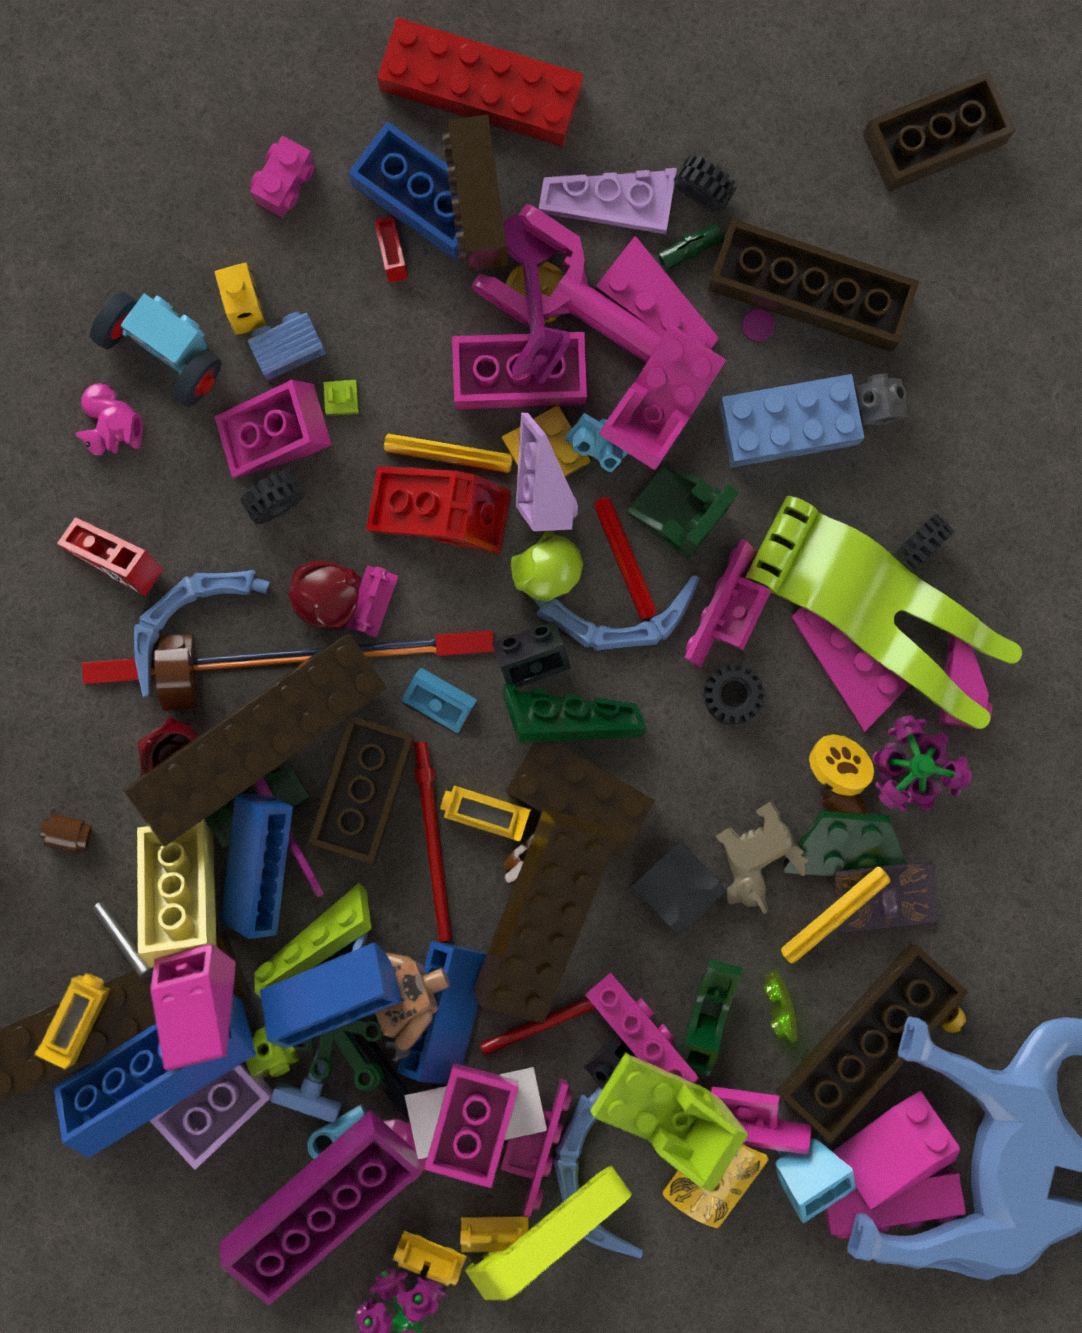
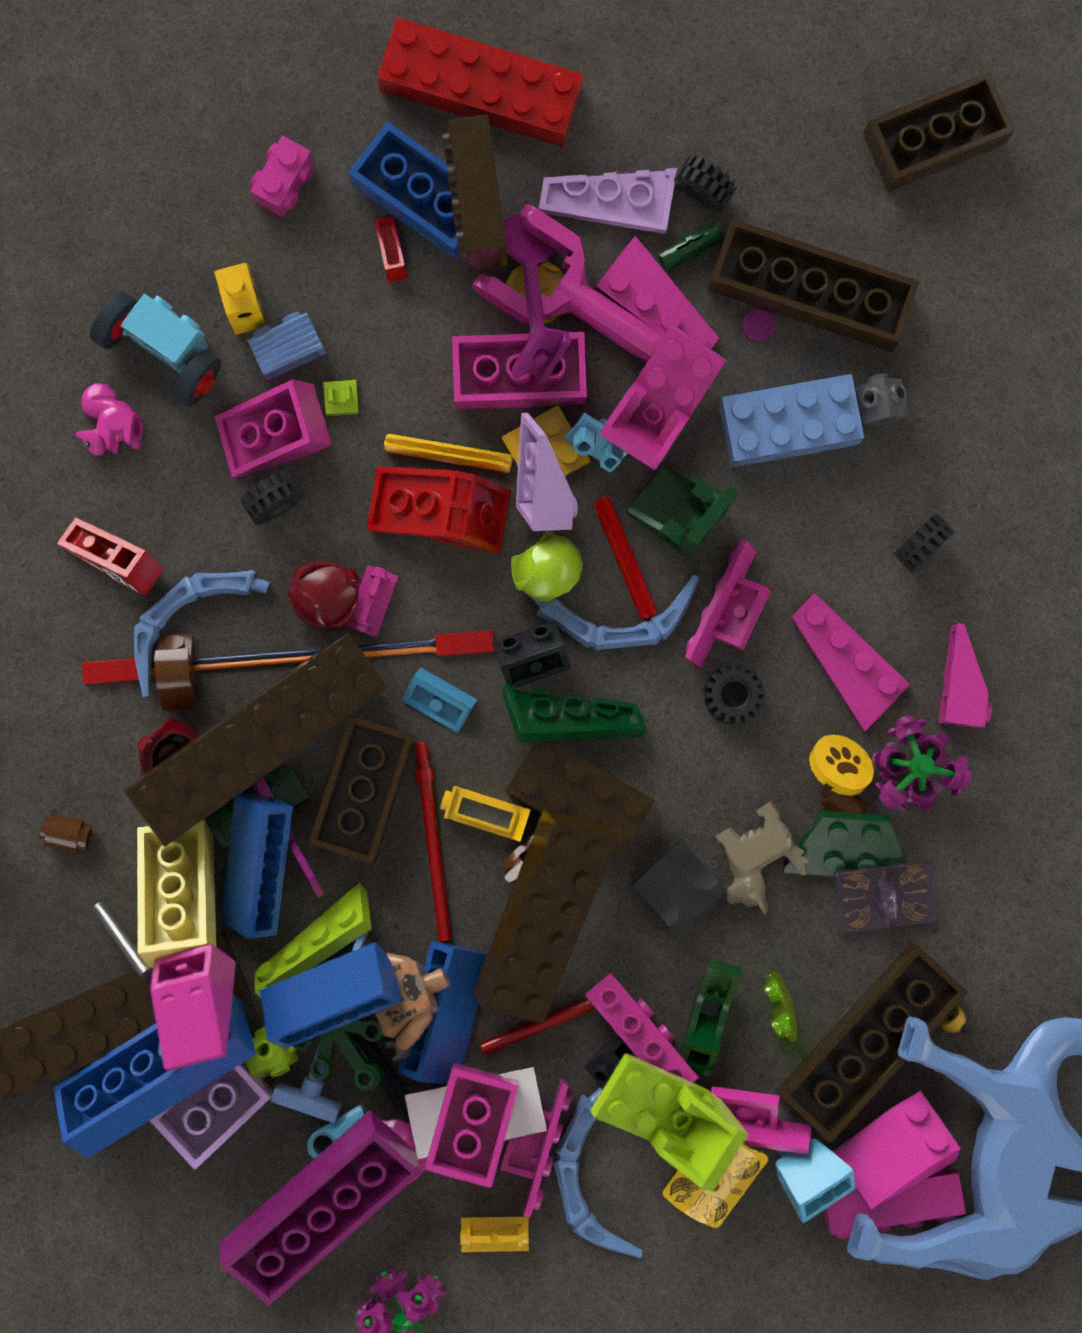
(73, 1021): yellow window -> none
(443, 1262): yellow hinge -> none
(509, 1271): neon yellow beam -> none
(835, 915): yellow axle -> none
(859, 592): lime flag -> none

